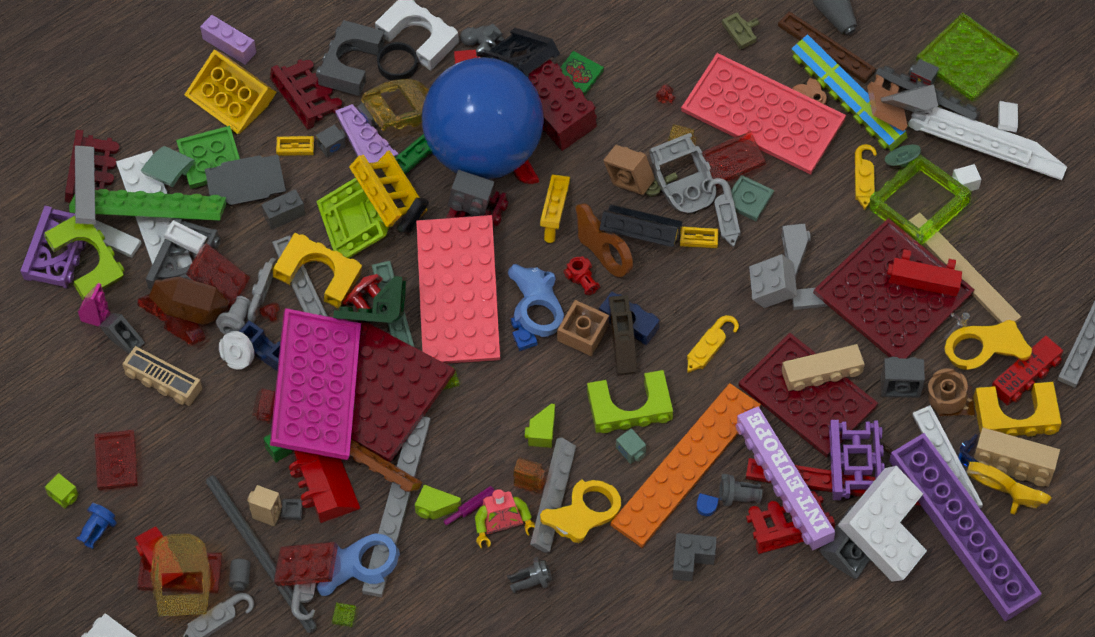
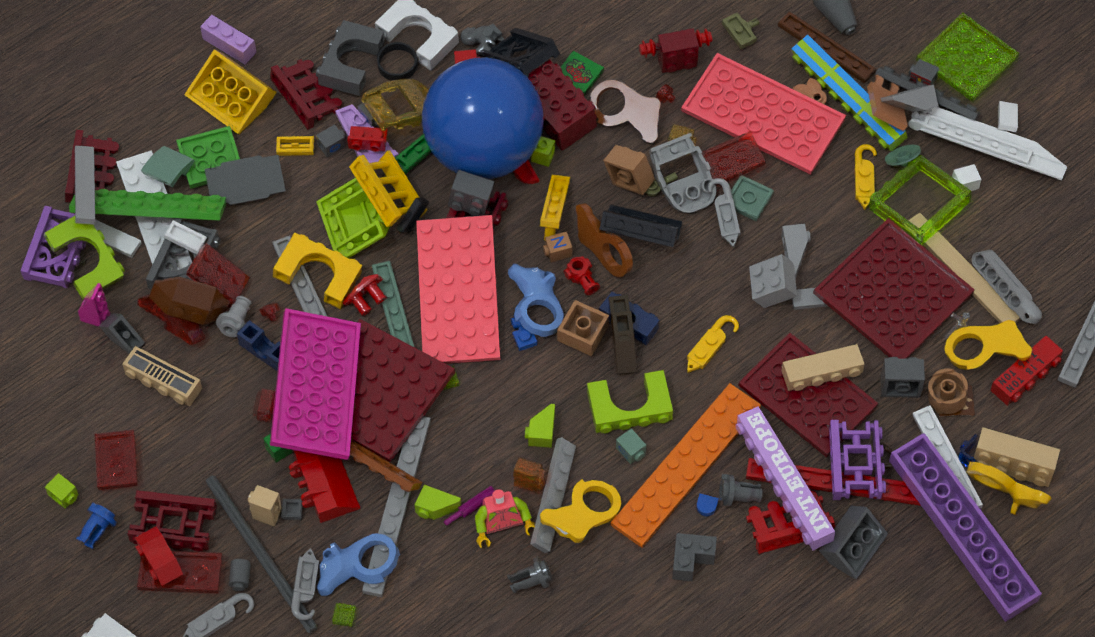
(177, 506): none -> dark red fence
(180, 555): clear yellow slope -> none
(236, 350): white tile -> none
(261, 288): light grey plate -> none
(283, 209): dark grey brick -> none
(306, 564): clear red plate -> none
(367, 139): none -> red bracket
(391, 295): dark green bracket -> none
(544, 152): none -> lime brick
(557, 247): none -> medium nougat brick
(638, 110): none -> animal
(677, 49): none -> dark red brick
(699, 240): yellow tile -> none
(877, 527): white brick -> none
(925, 276): red brick -> none
(1006, 285): none -> light grey piece
(1044, 420): yellow arch -> none

